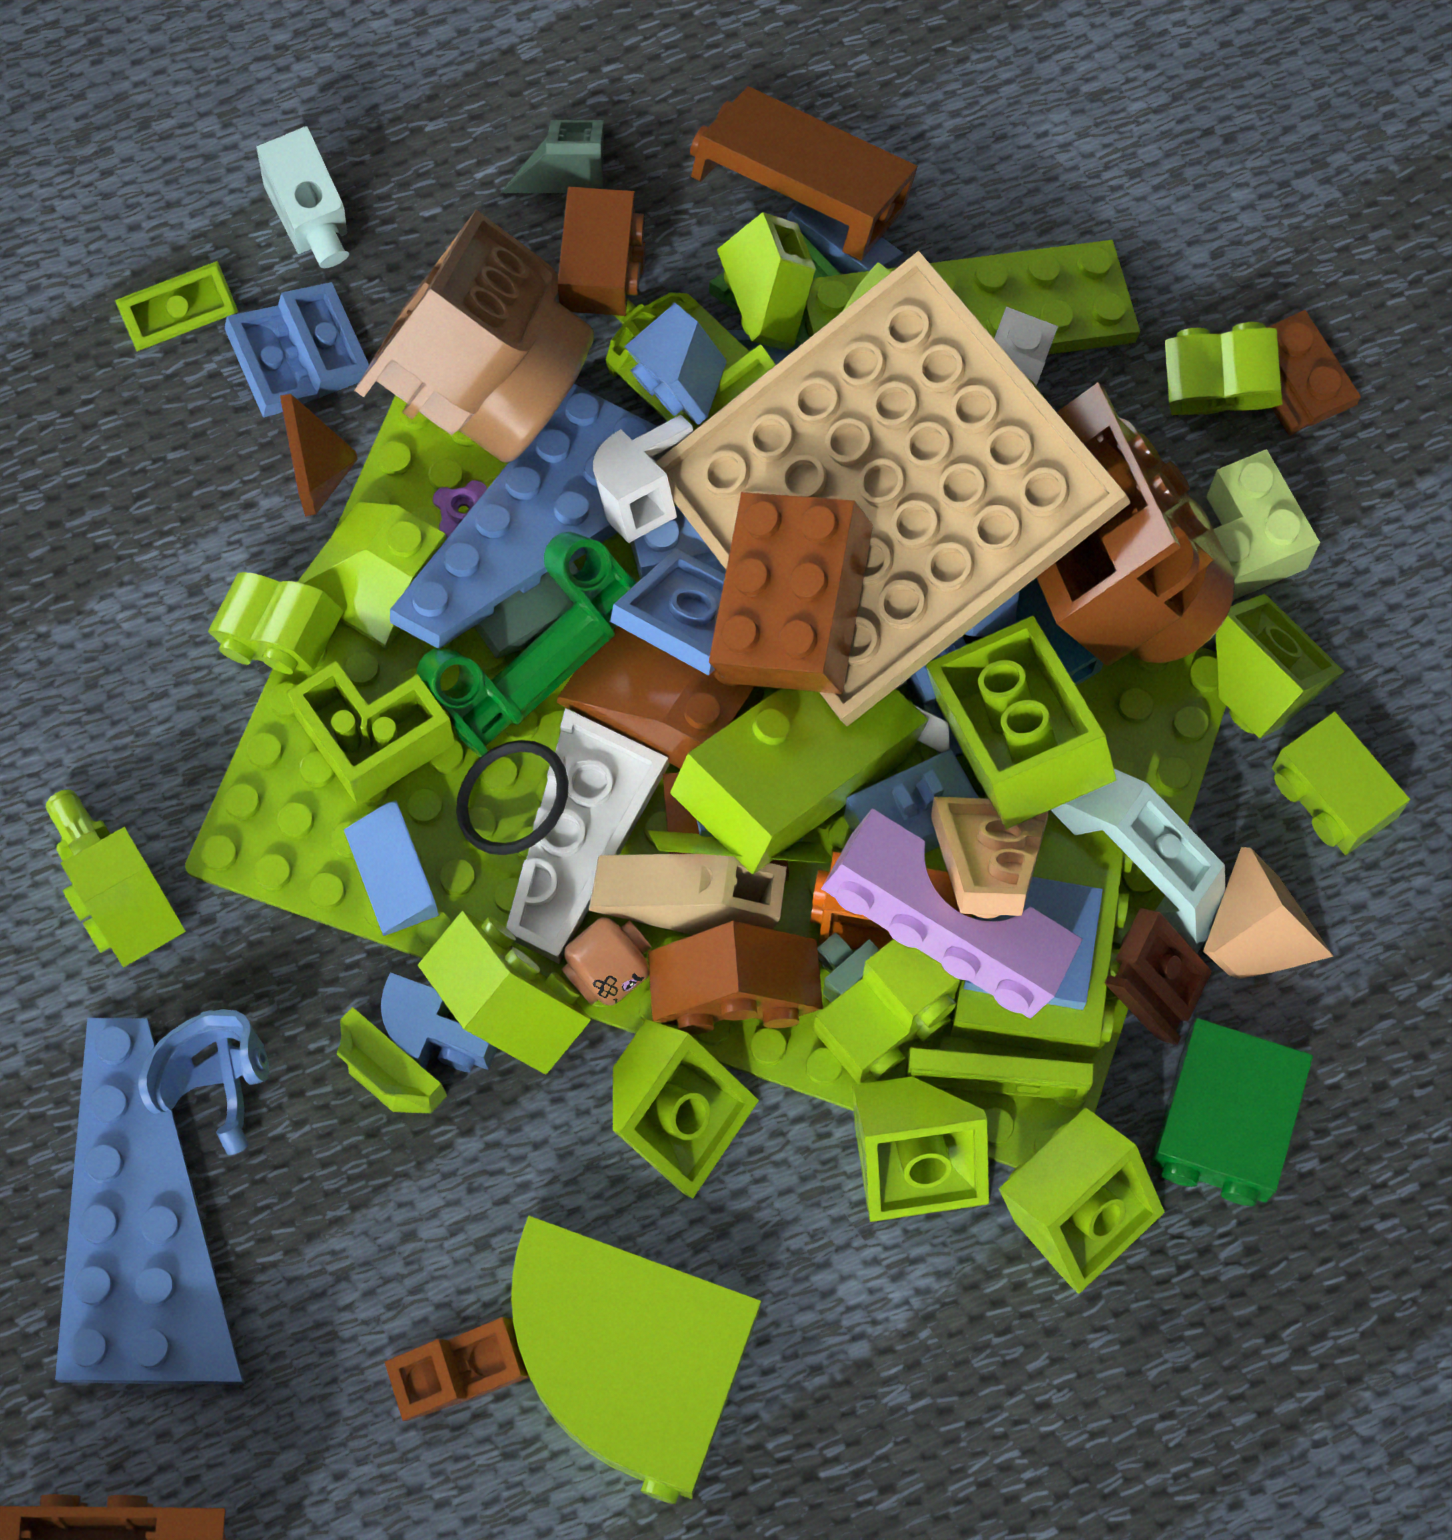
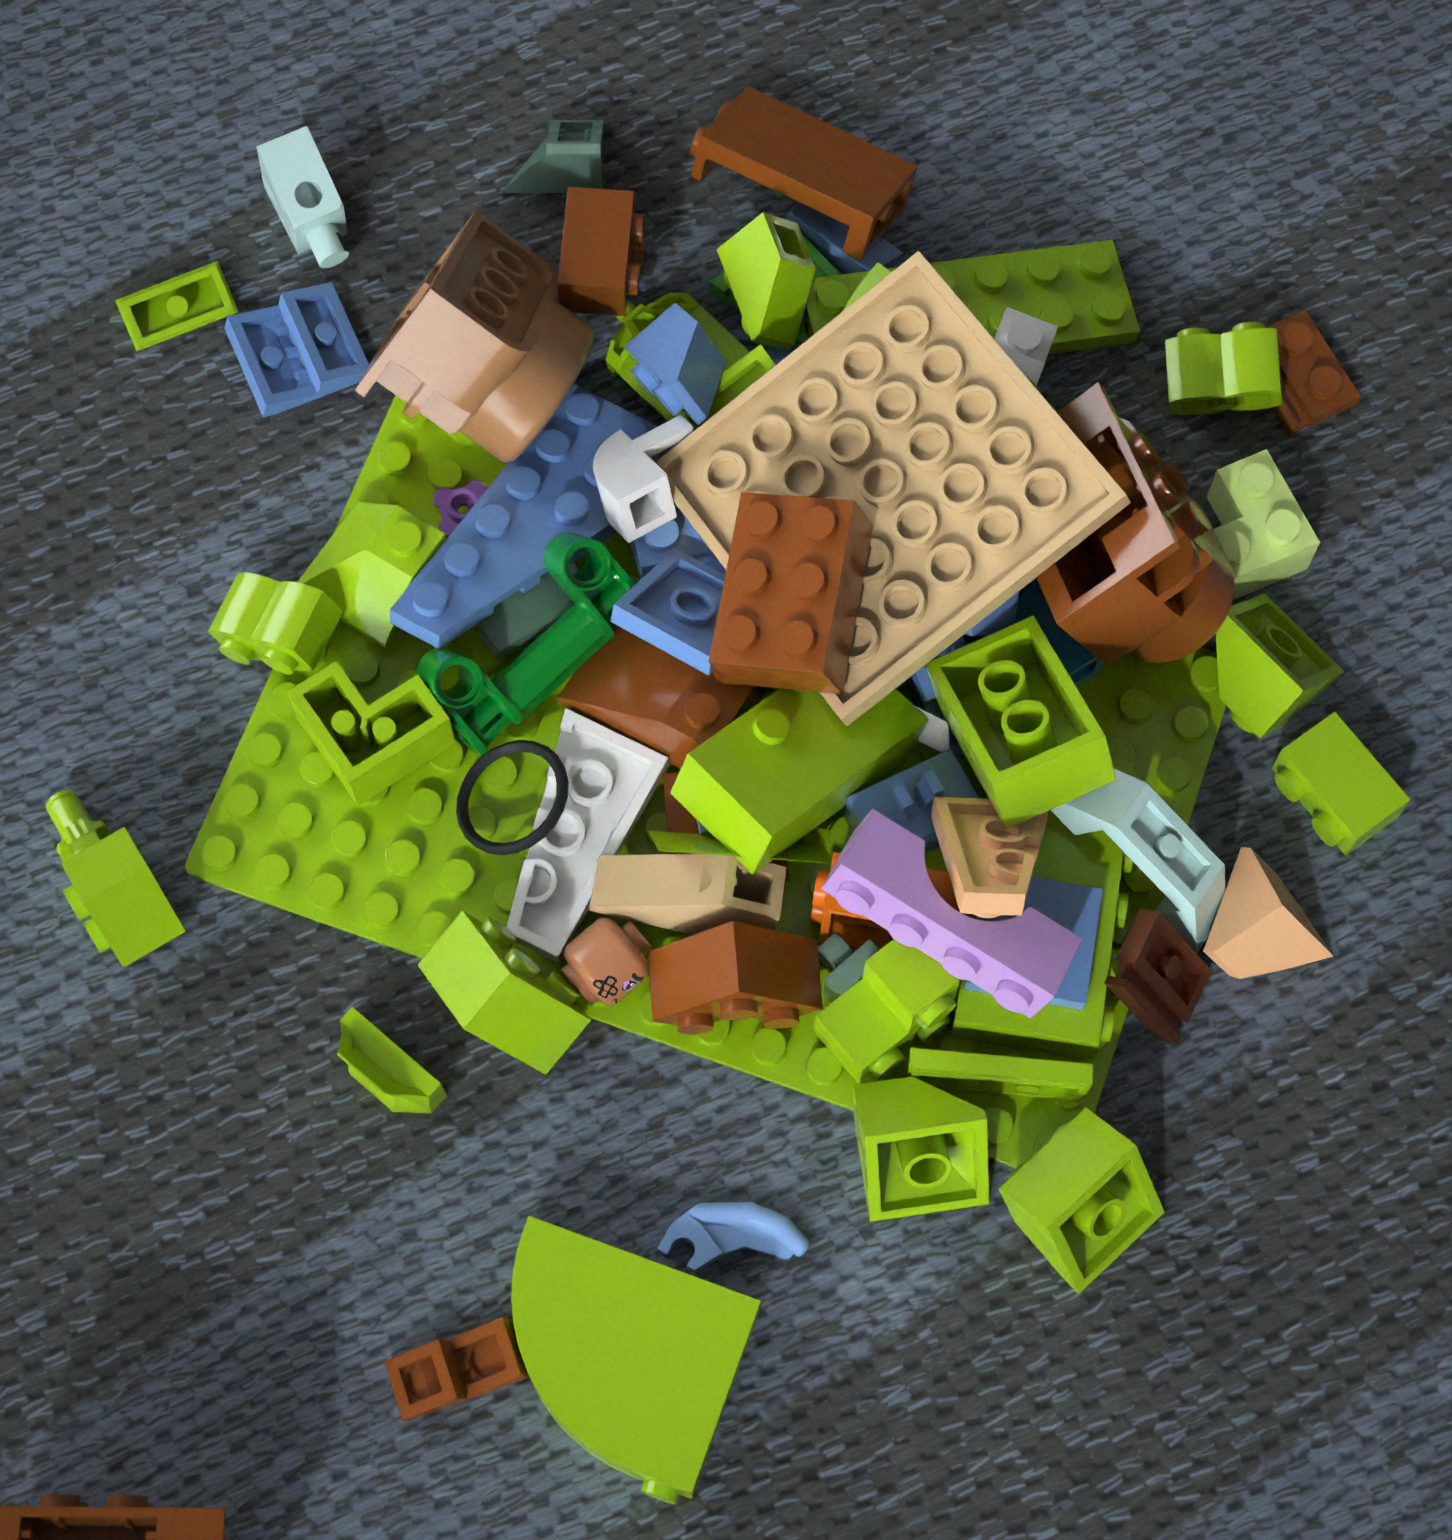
(137, 1255): medium blue wing -> none
(171, 1072): medium blue helmet -> none
(317, 455): dark orange slope -> none
(391, 869): medium blue slope -> none
(419, 1024): medium blue brick -> none
(677, 1104): lime slope -> none
(730, 1226): none -> light blue piece
(1231, 1113): green brick -> none

